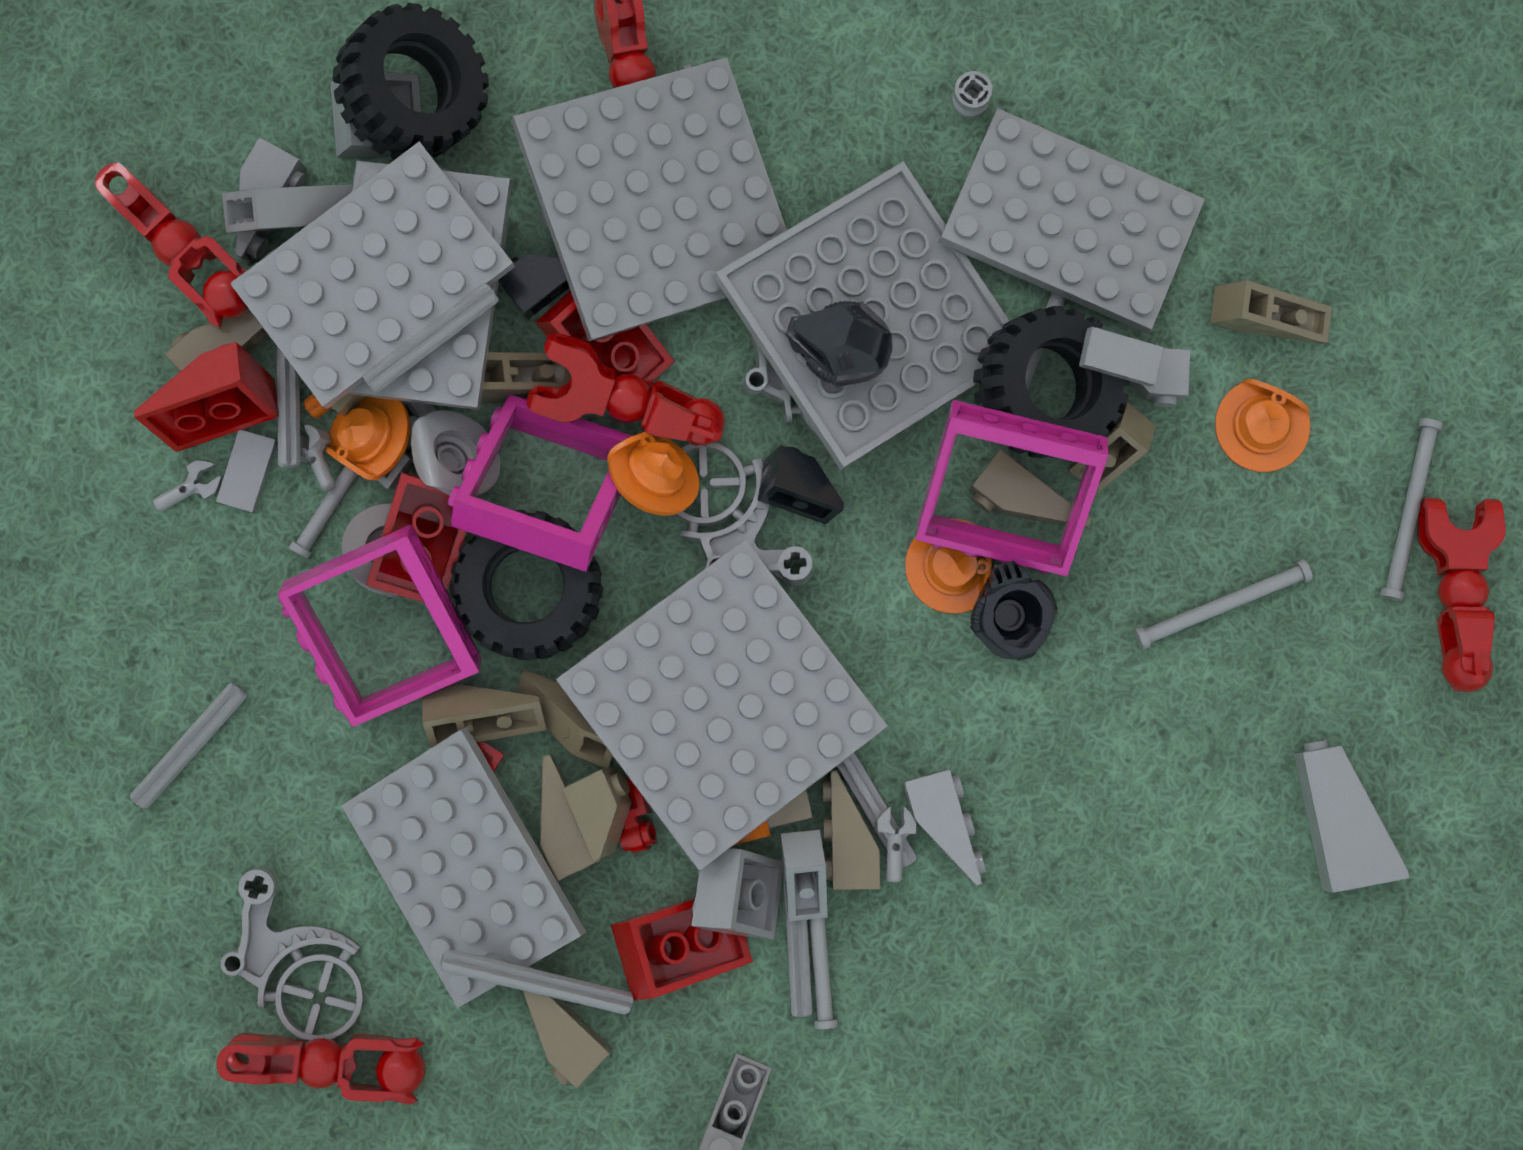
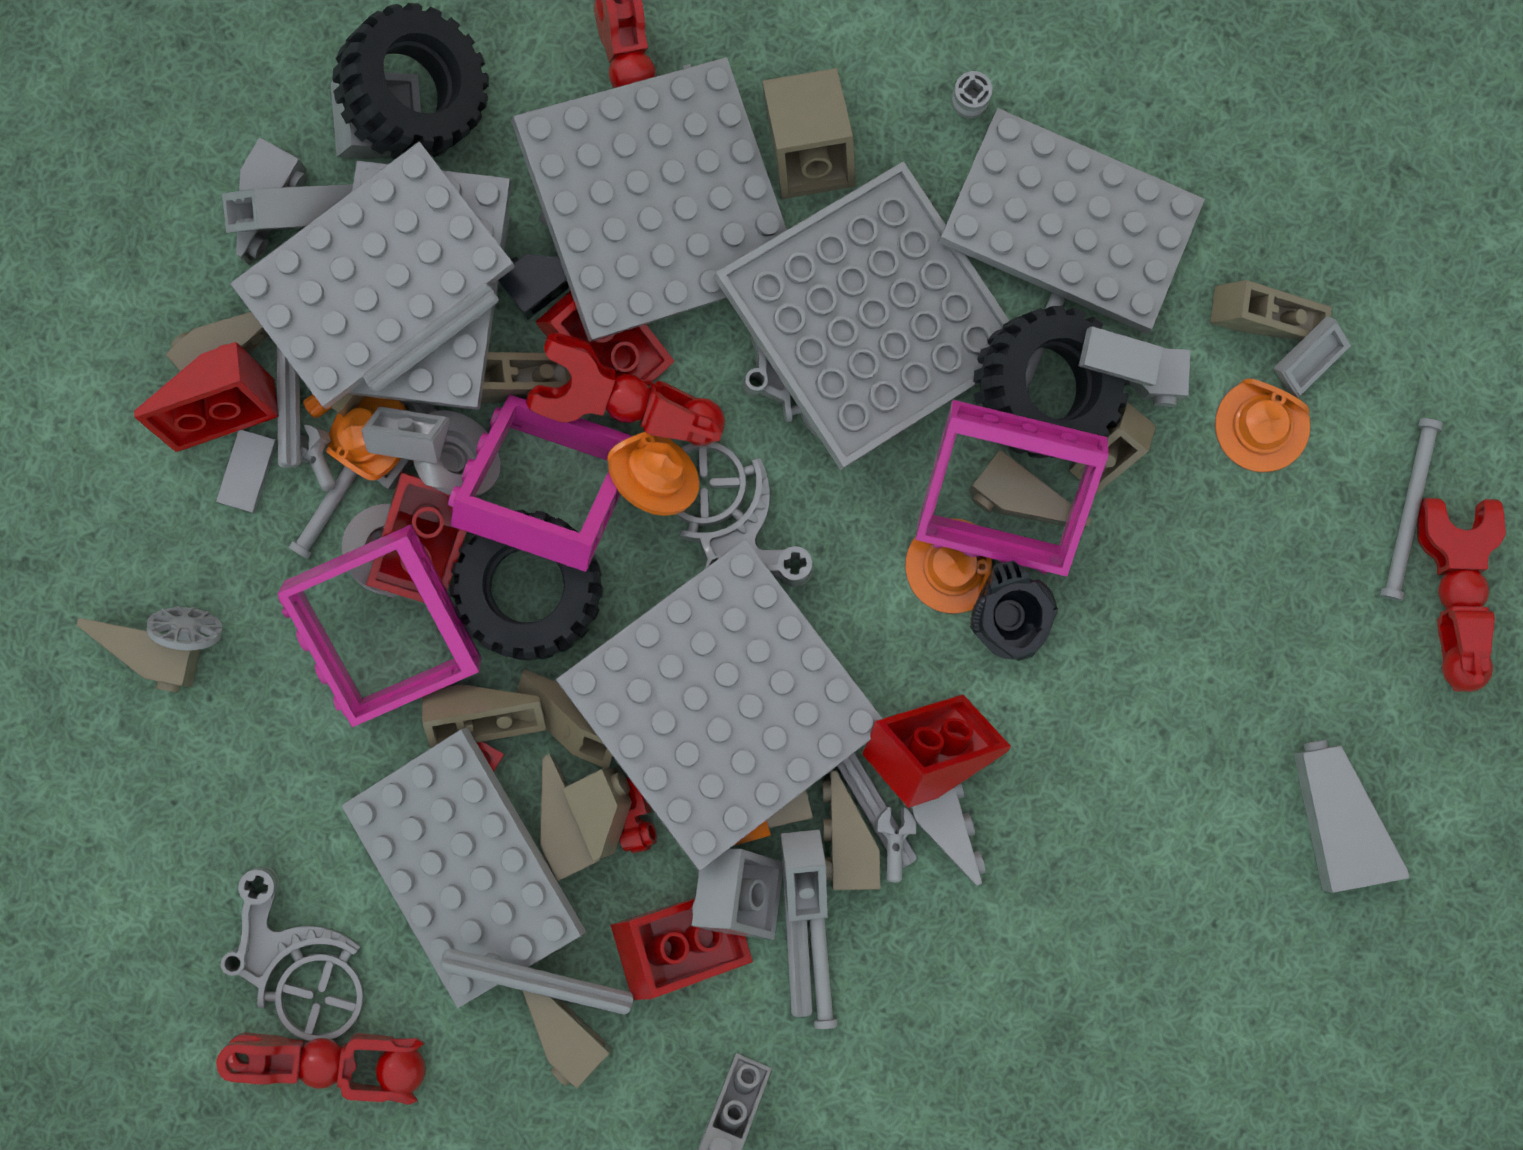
(150, 660): none -> dark tan slope
(177, 246): red piece -> none
(184, 628): none -> light grey wheel
(188, 745): light grey axle -> none
(190, 486): light grey bar -> none
(406, 434): none -> light grey slope
(798, 485): black slope -> none
(810, 133): none -> dark tan slope
(842, 342): black helmet -> none
(932, 748): none -> red slope
(1300, 572): light grey bar -> none
(1312, 356): none -> light grey tile

